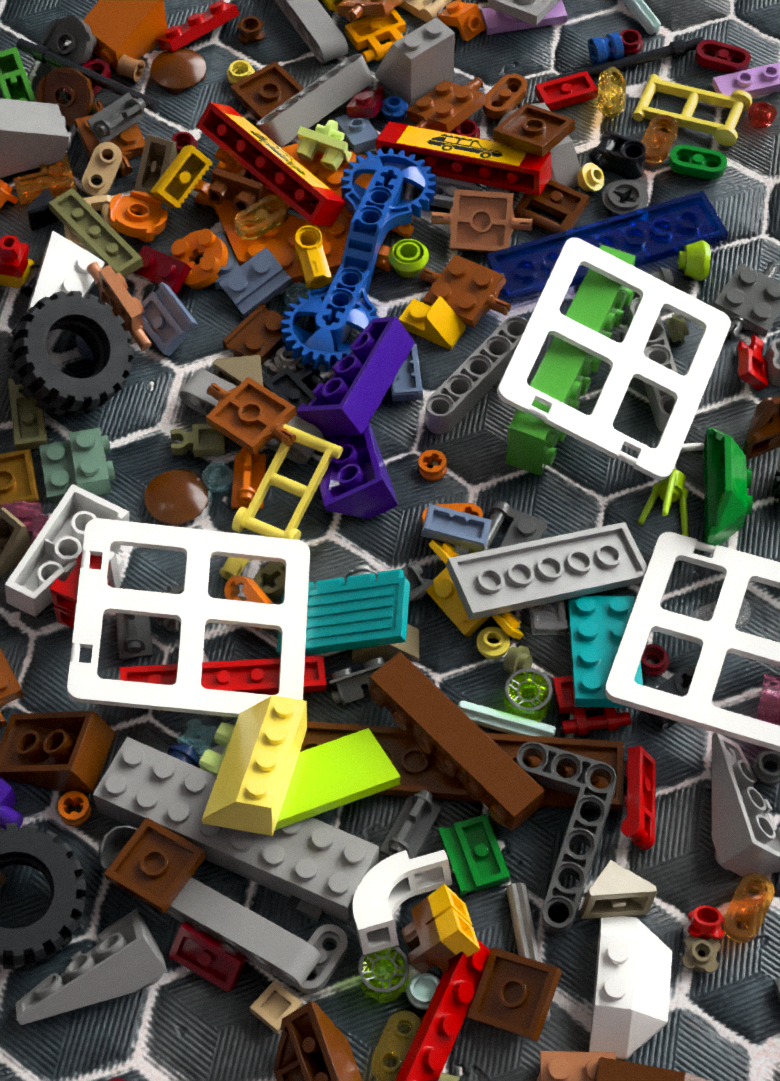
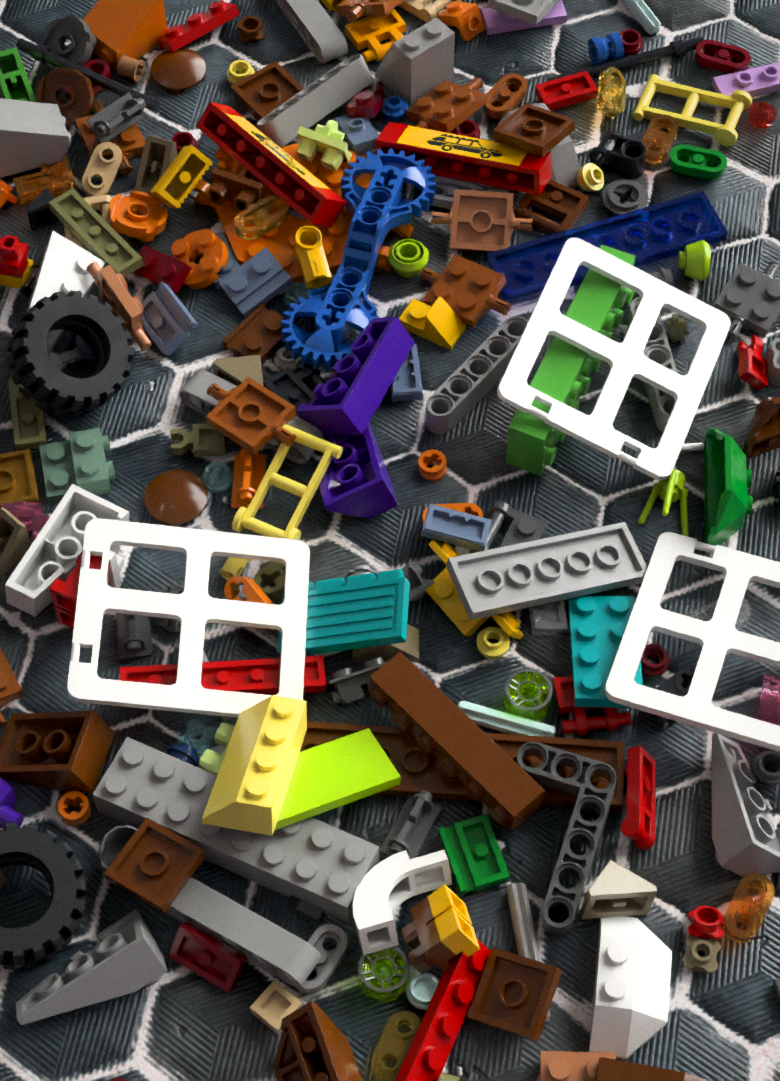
(517, 659): olive plate -> none

